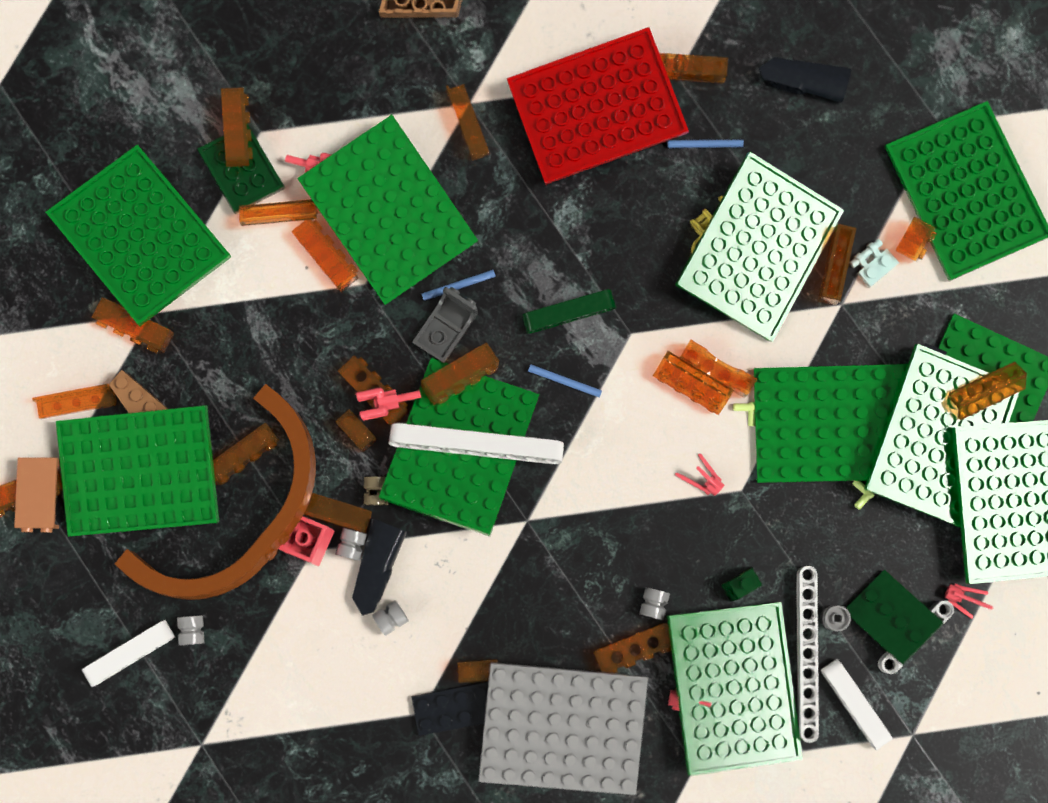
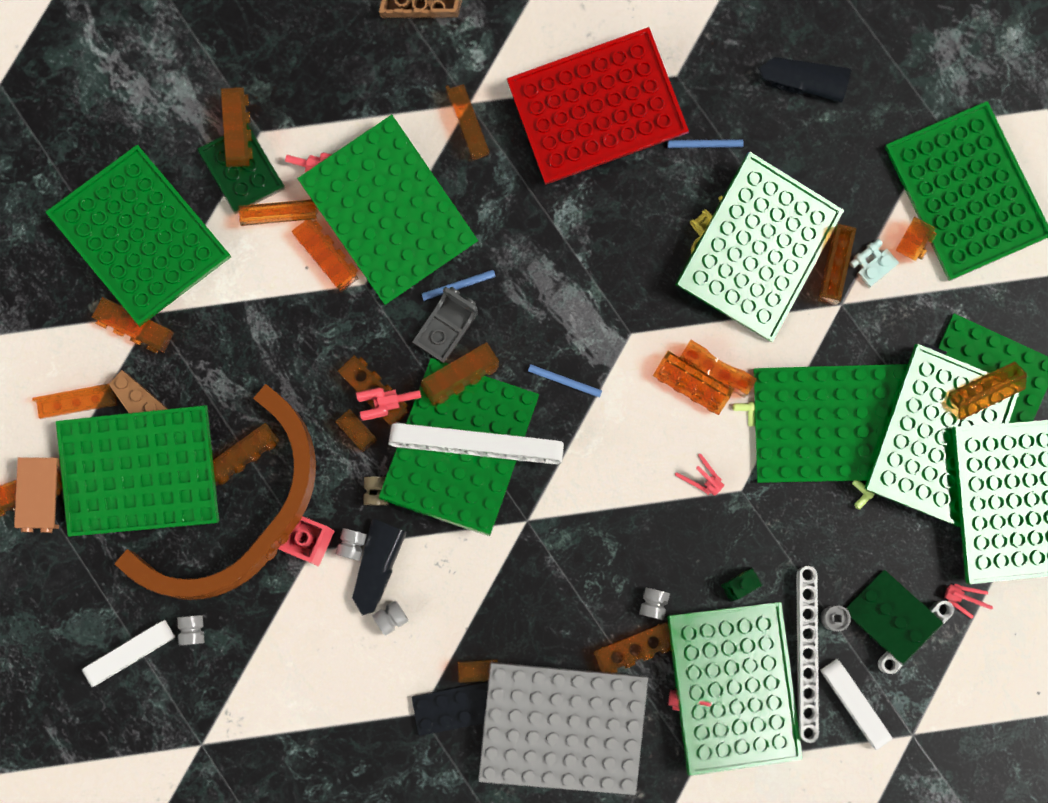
(338, 513): clear orange panel -> none
(569, 311): dark green beam -> none
(695, 67): clear orange brick -> none

